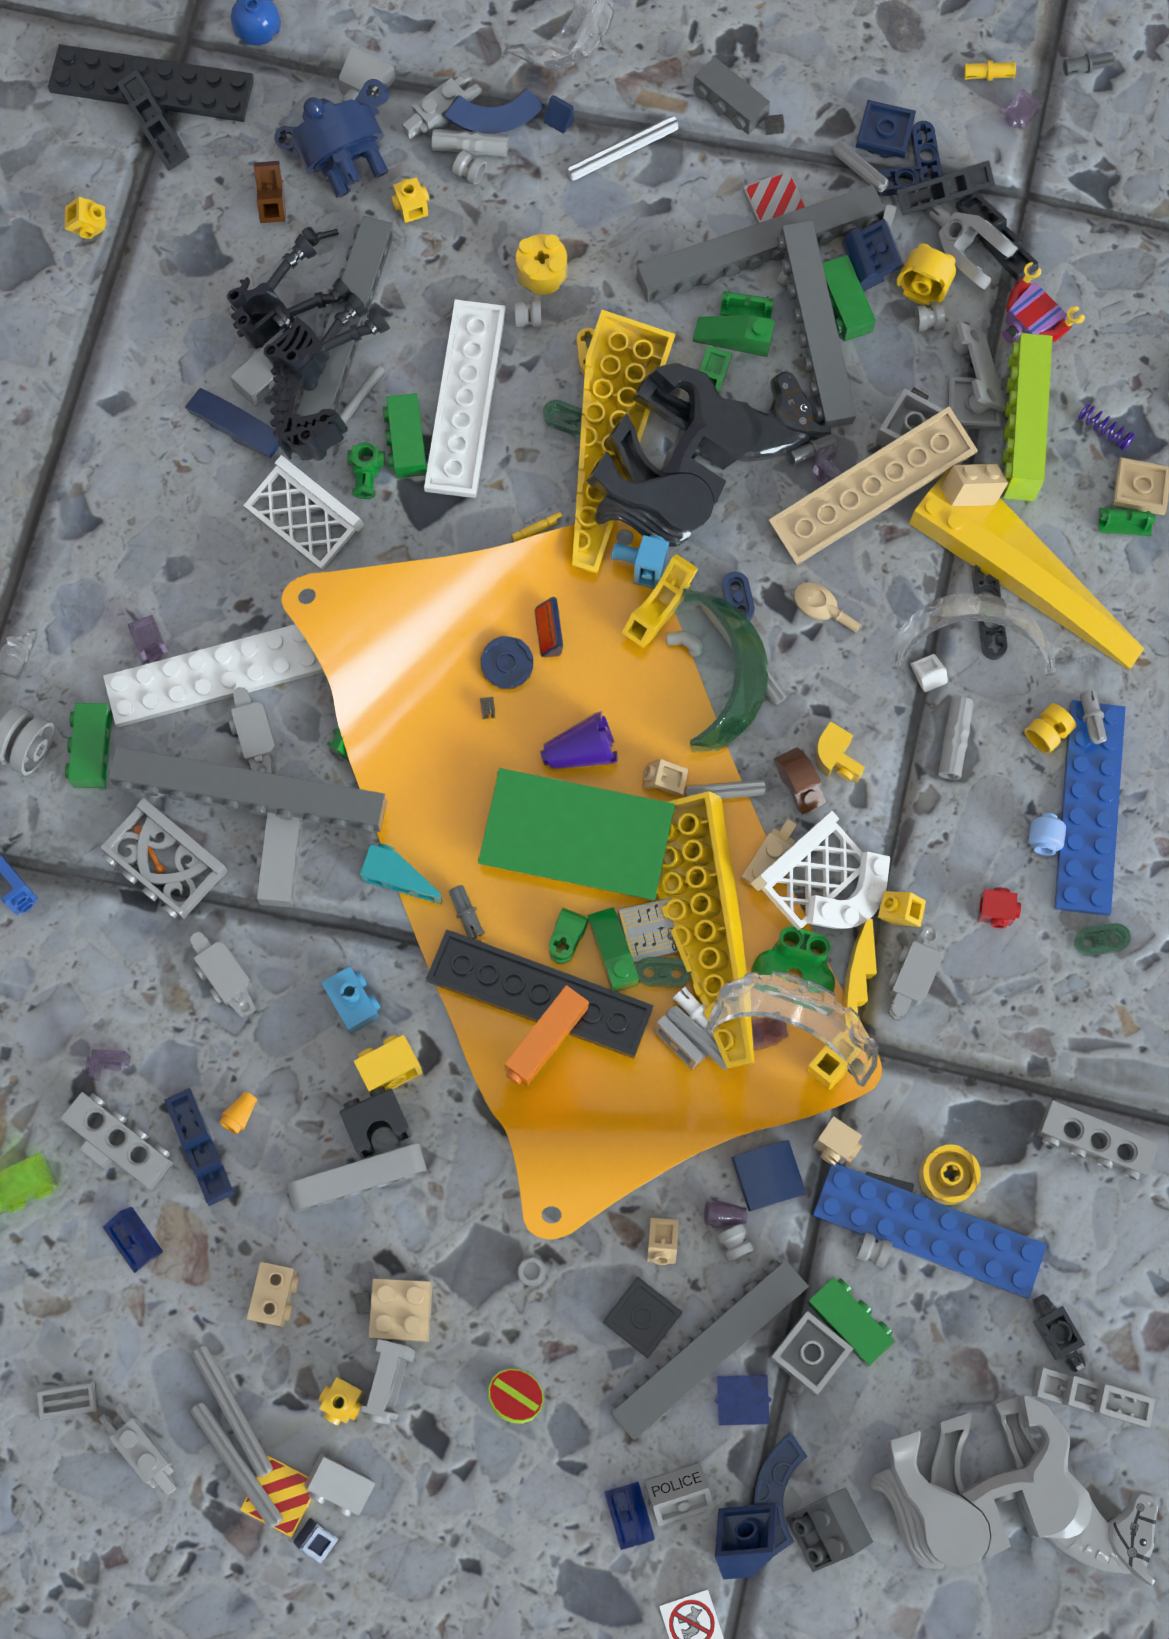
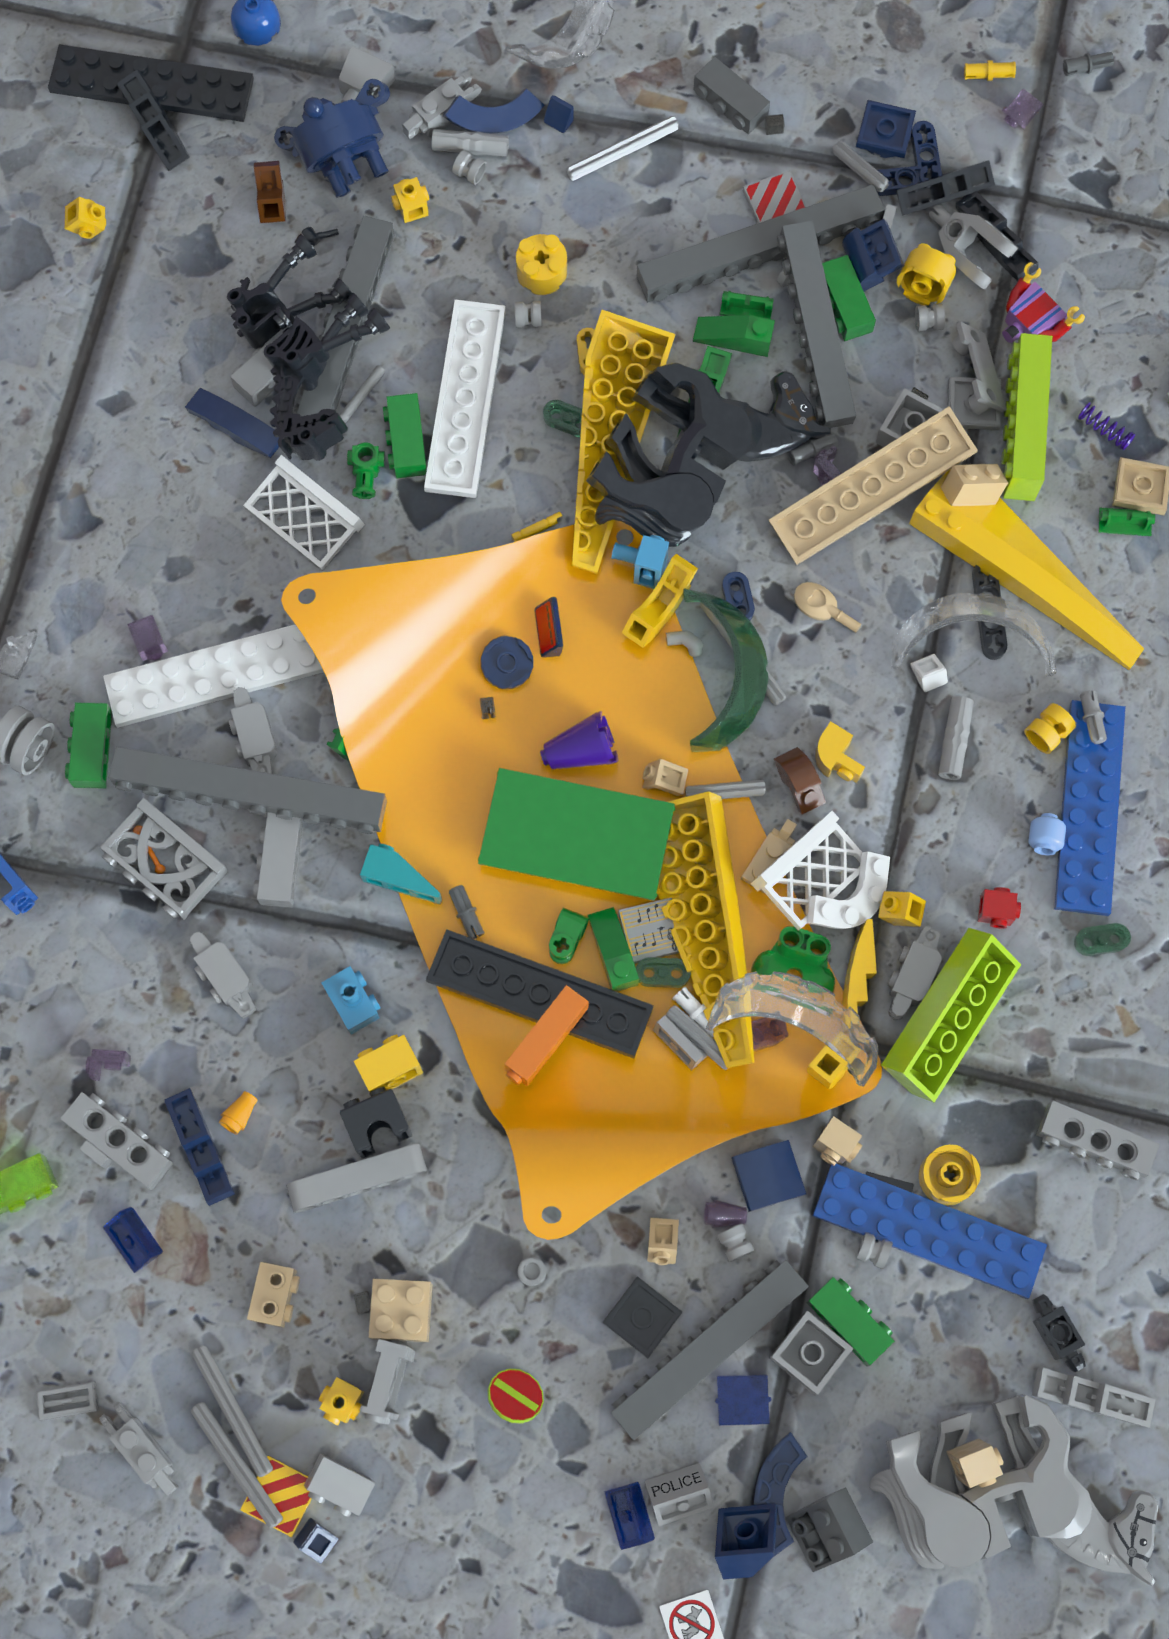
(951, 1014): none -> lime brick
(976, 1463): none -> tan brick

